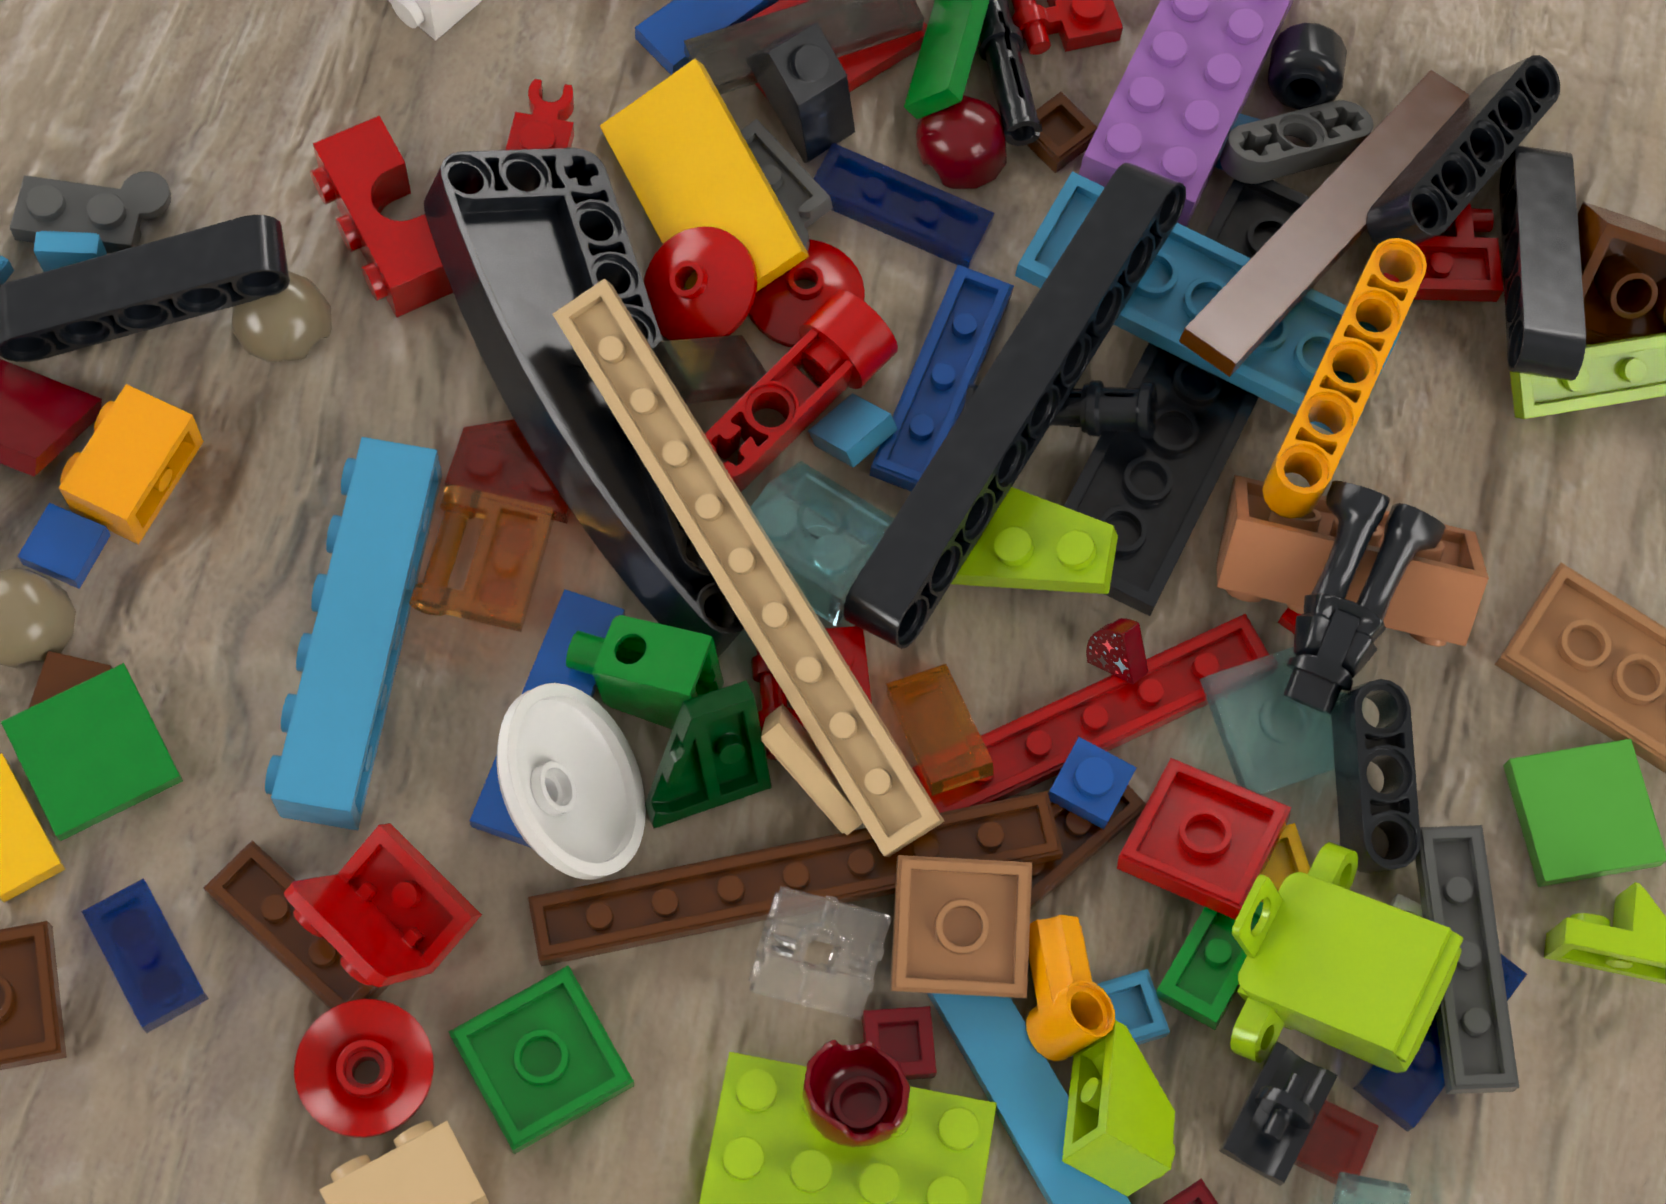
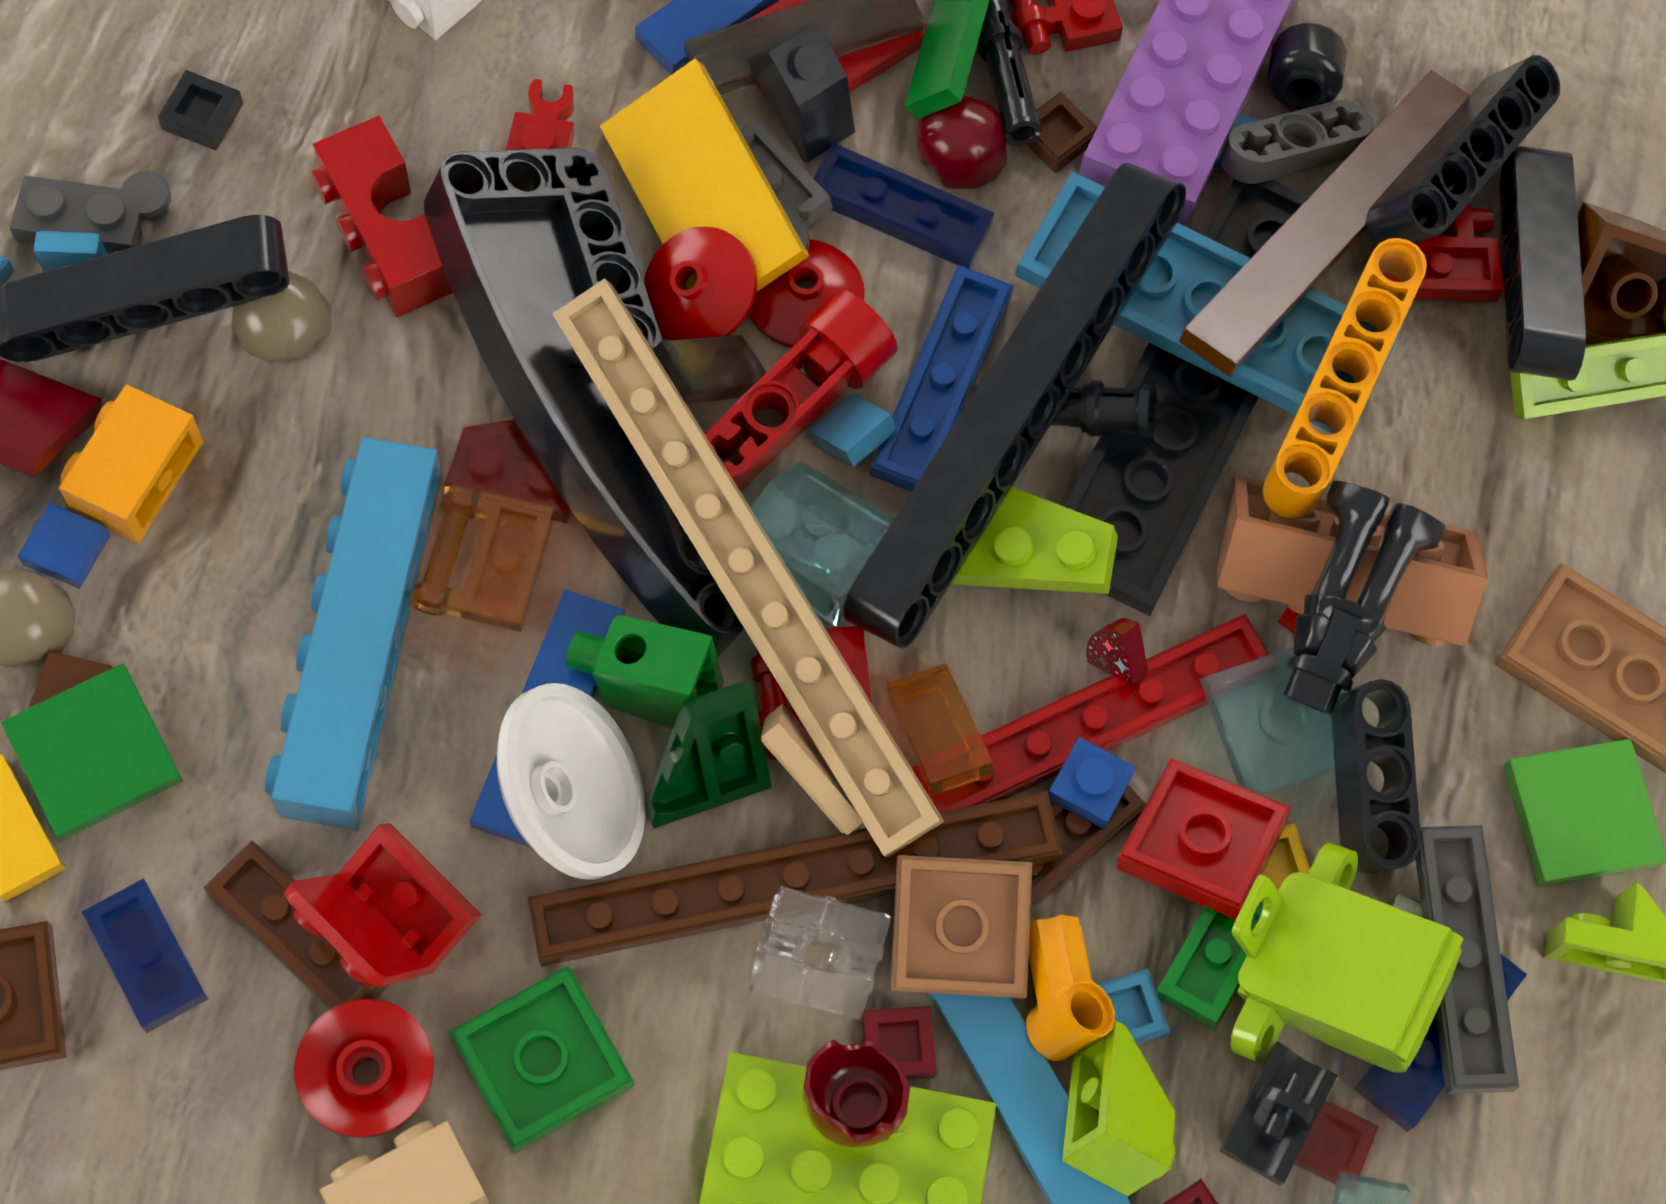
(200, 110): none -> black plate

